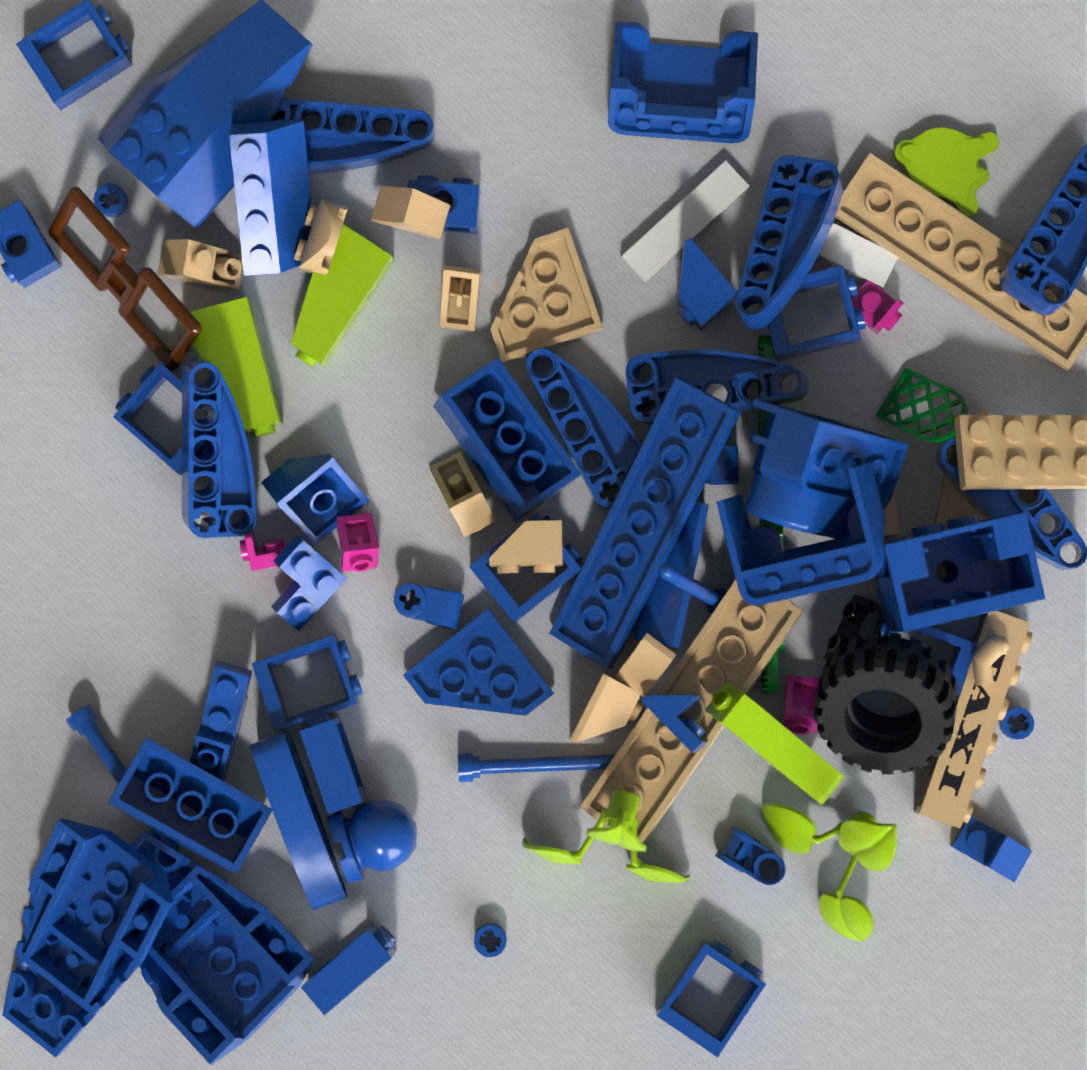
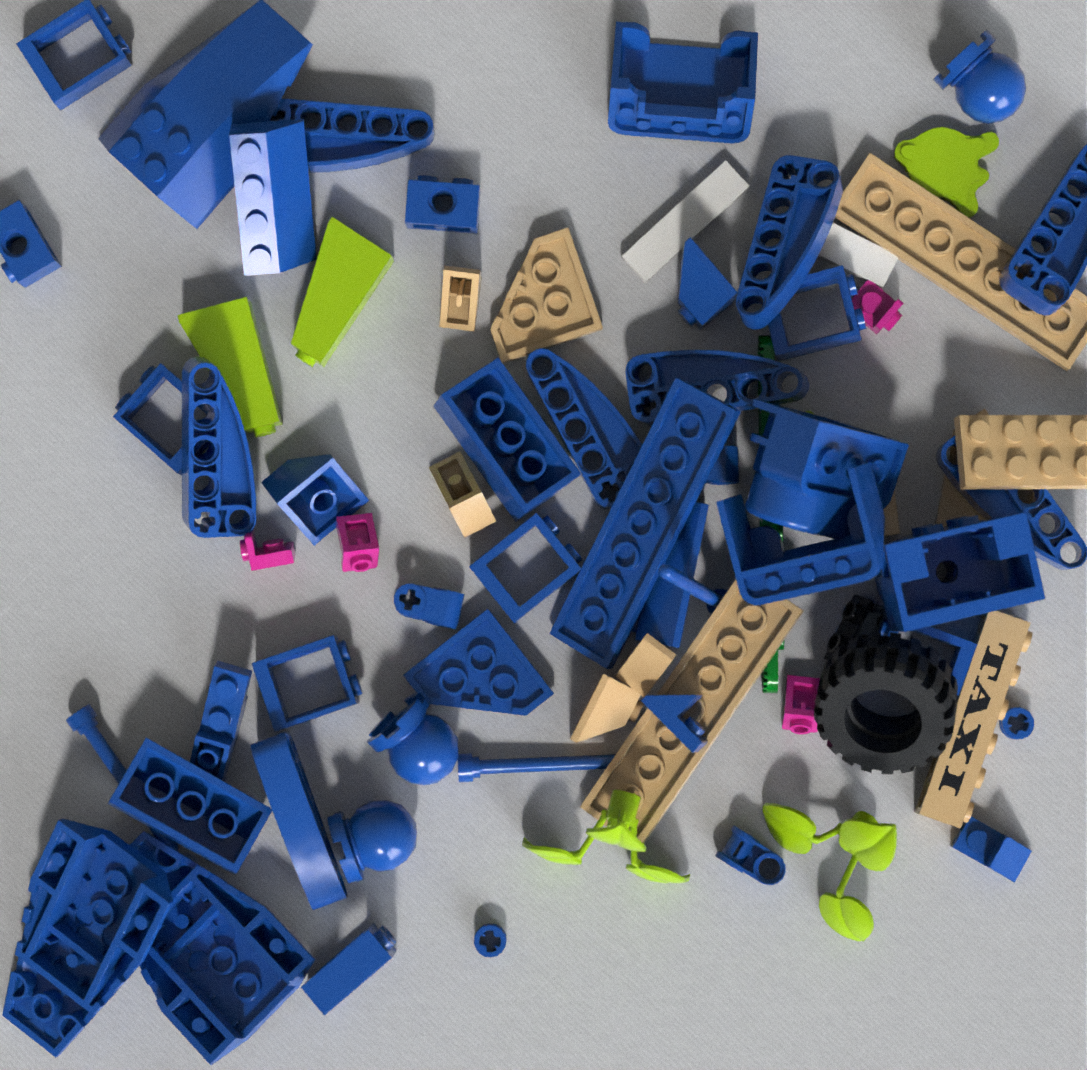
(114, 210): blue bush -> none
(123, 280): reddish brown bar -> none
(200, 264): tan slope -> none
(313, 582): plate -> none
(326, 225): tan slope -> none
(333, 763): blue window -> none
(410, 211): tan slope -> none
(418, 744): none -> blue tile
(531, 545): tan slope -> none
(692, 1029): blue window -> none
(774, 743): lime slope -> none
(944, 390): green window -> none
(985, 82): none -> blue tile
(986, 655): tan arm -> none

